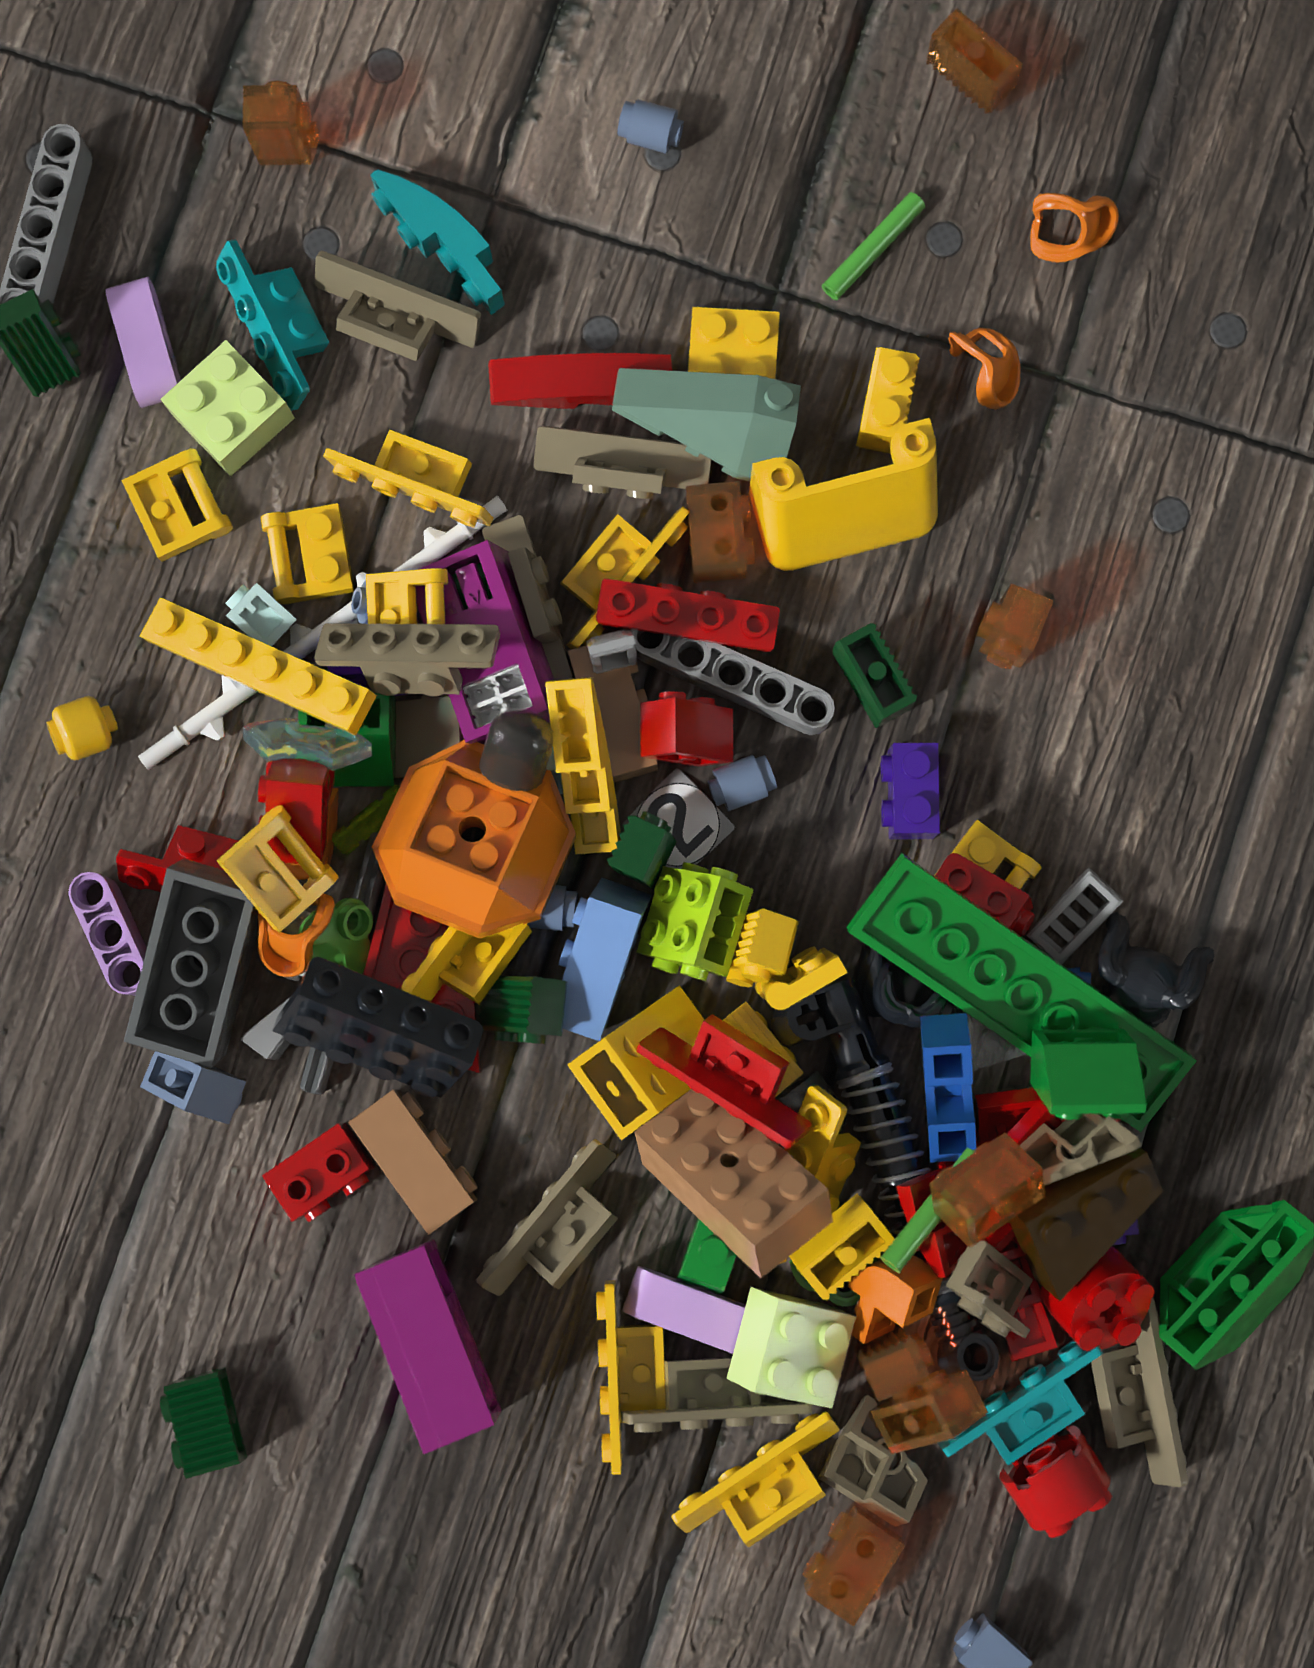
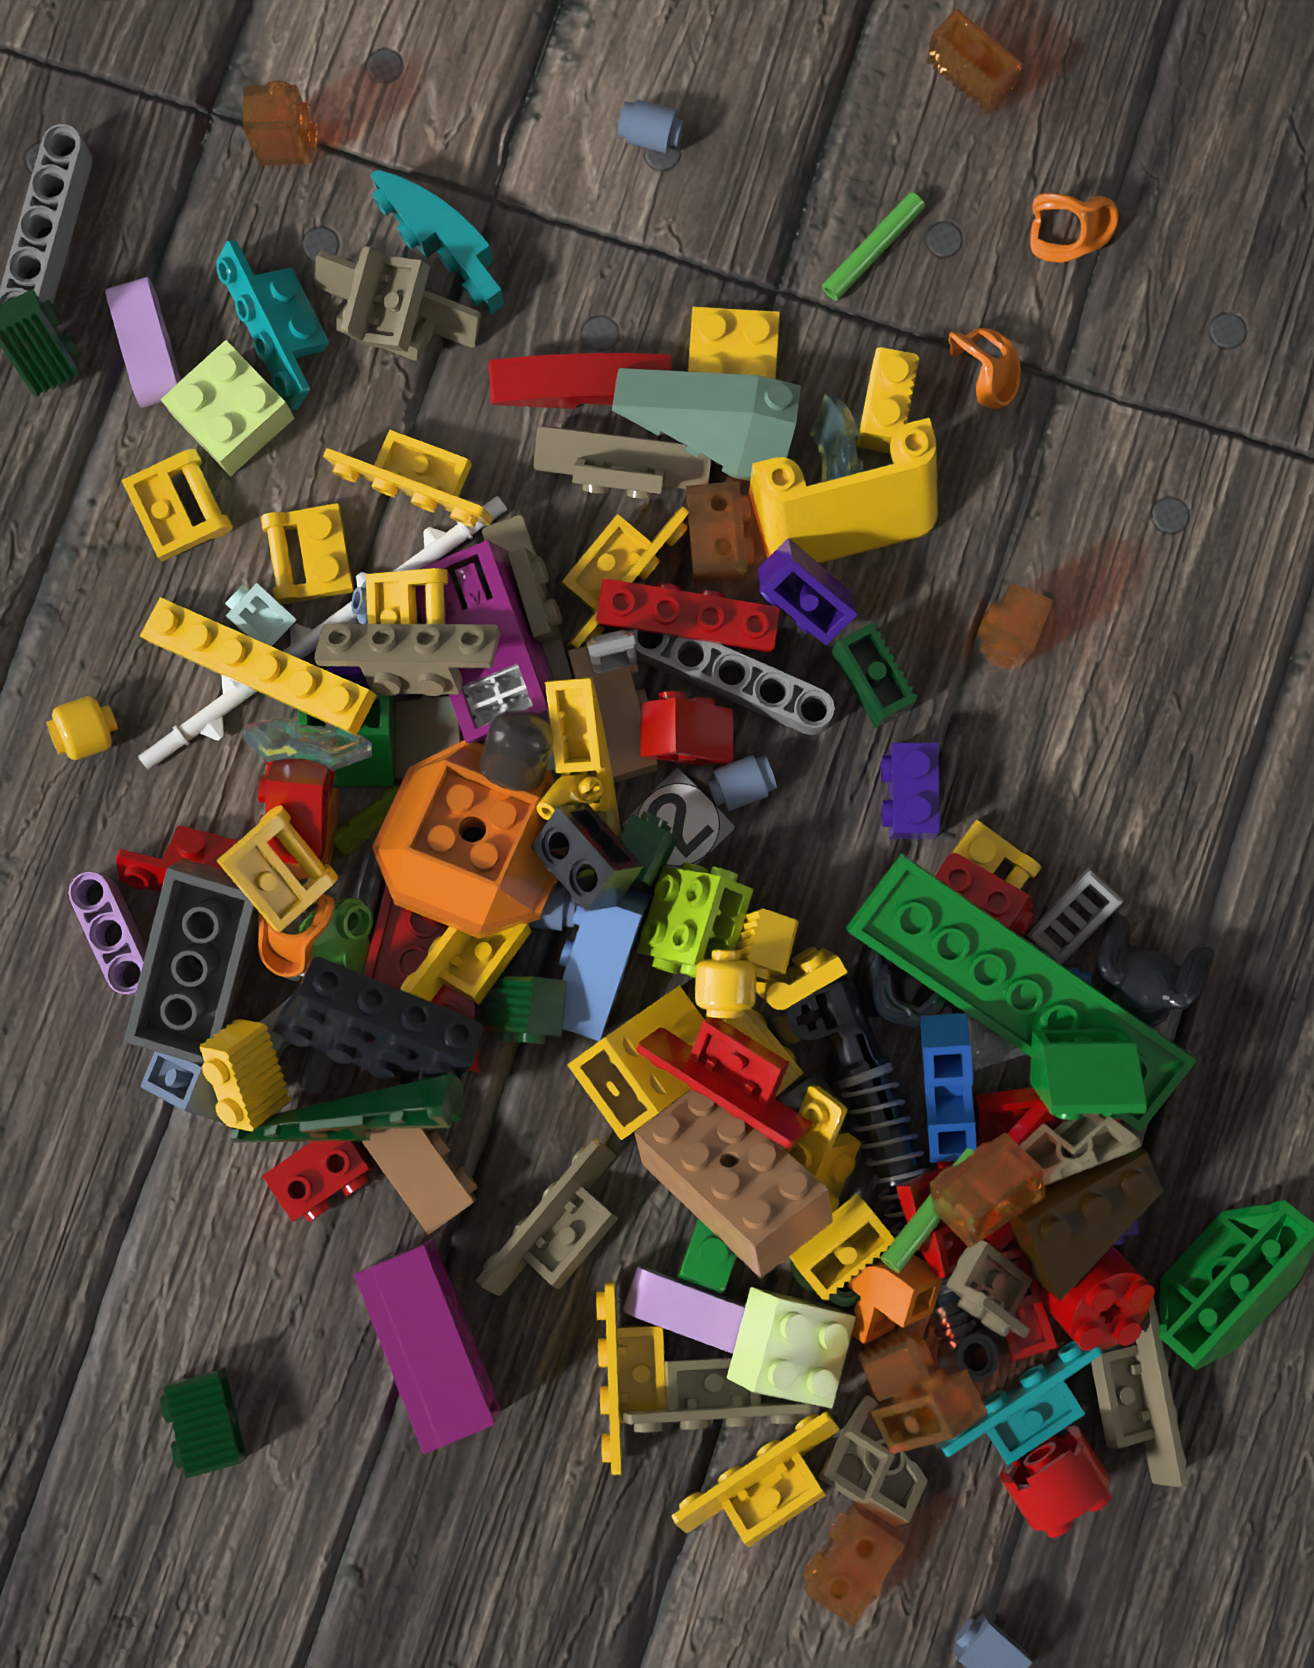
(244, 1074): none -> yellow brick
(384, 300): none -> dark tan bracket
(406, 1106): none -> dark green wedge
(570, 791): none -> yellow arm
(586, 857): none -> black brick
(725, 984): none -> yellow head
(806, 592): none -> dark purple brick
(835, 435): none -> clear light blue tile

